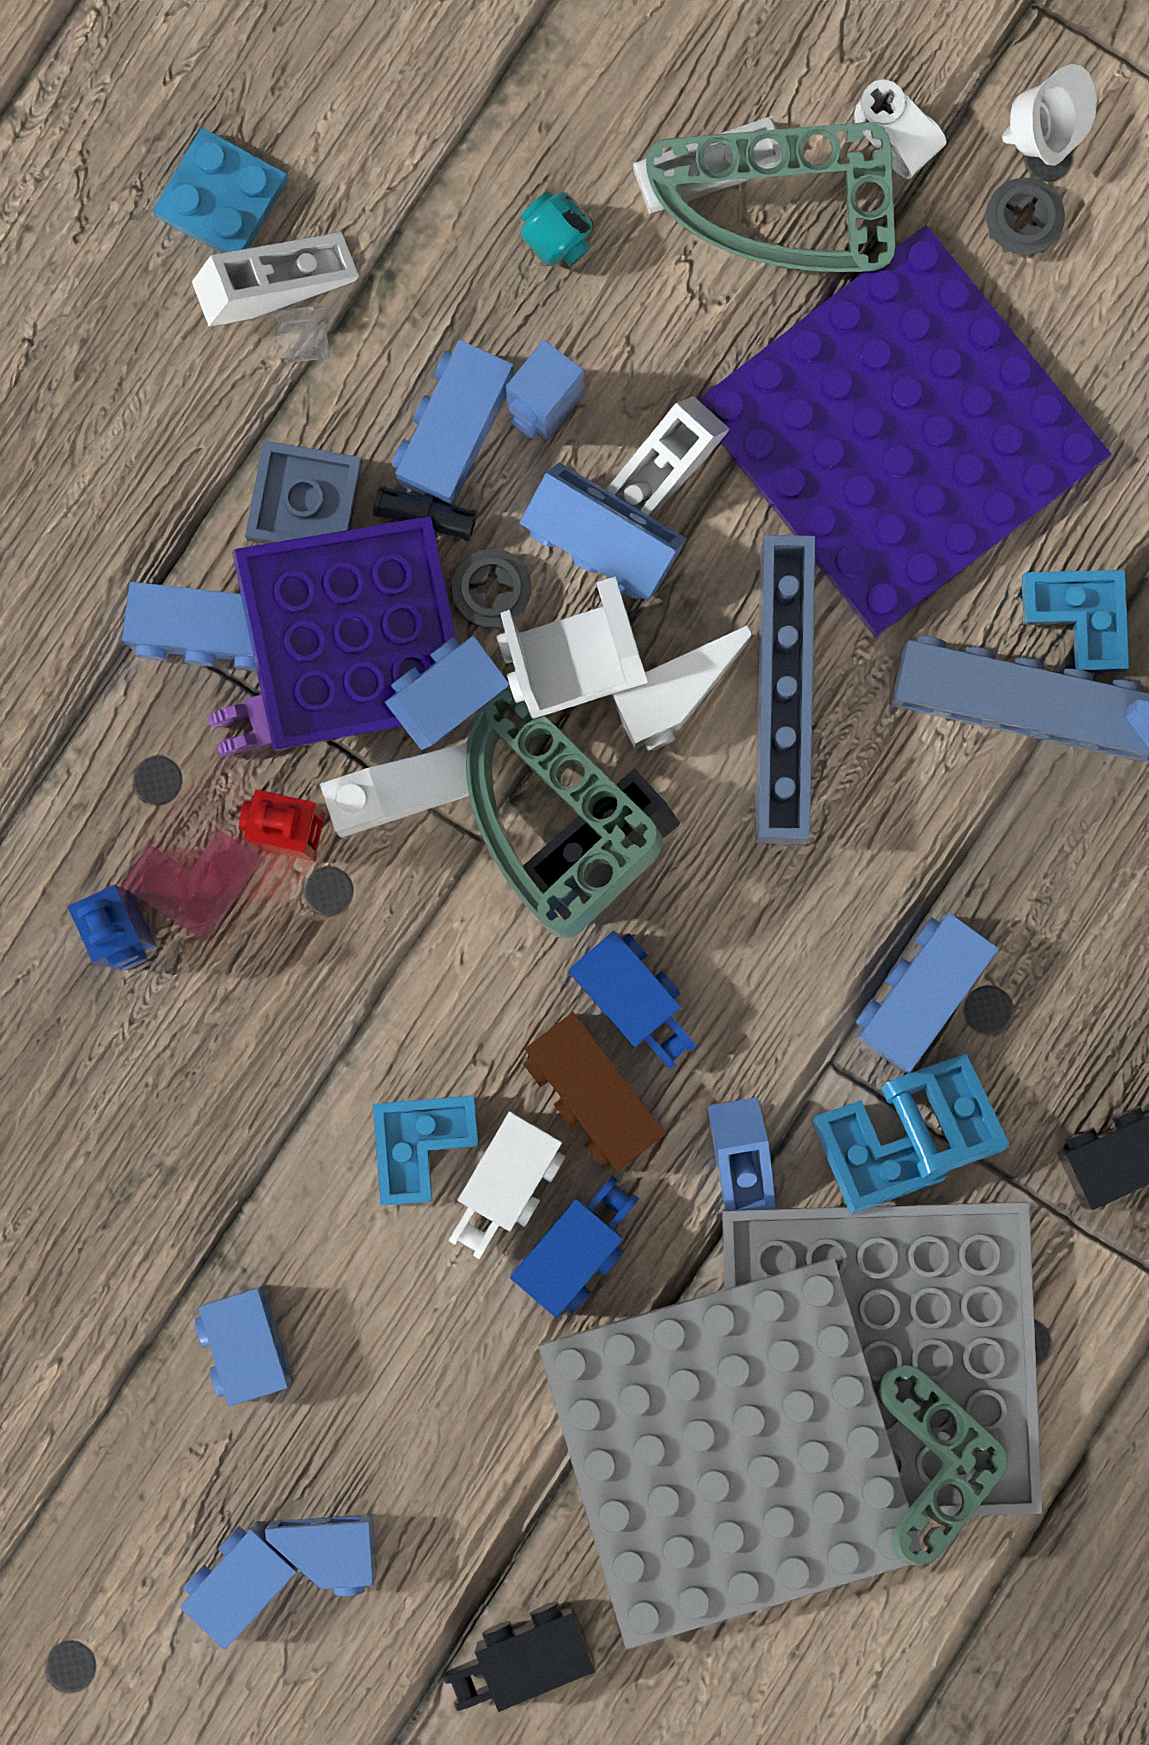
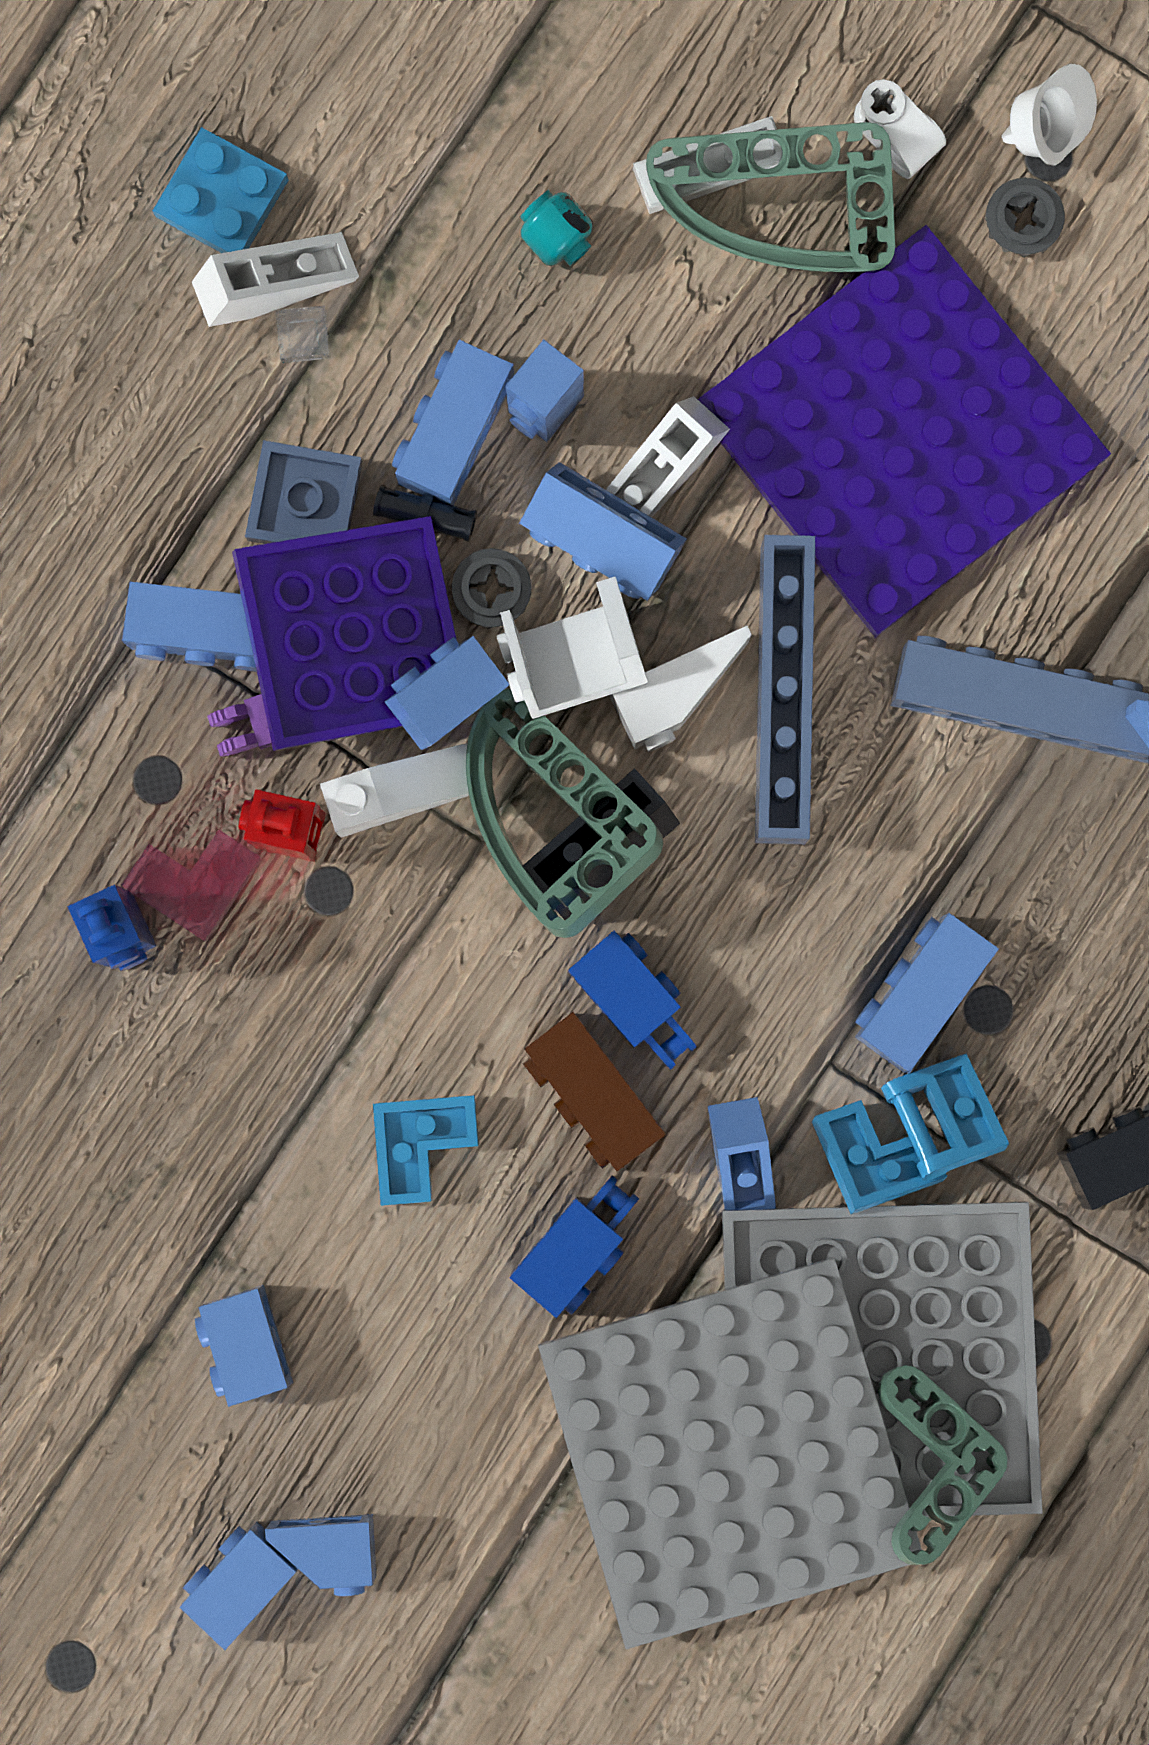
(506, 1180): white brick -> none
(524, 1659): black brick -> none
(1092, 604): dark azure plate -> none

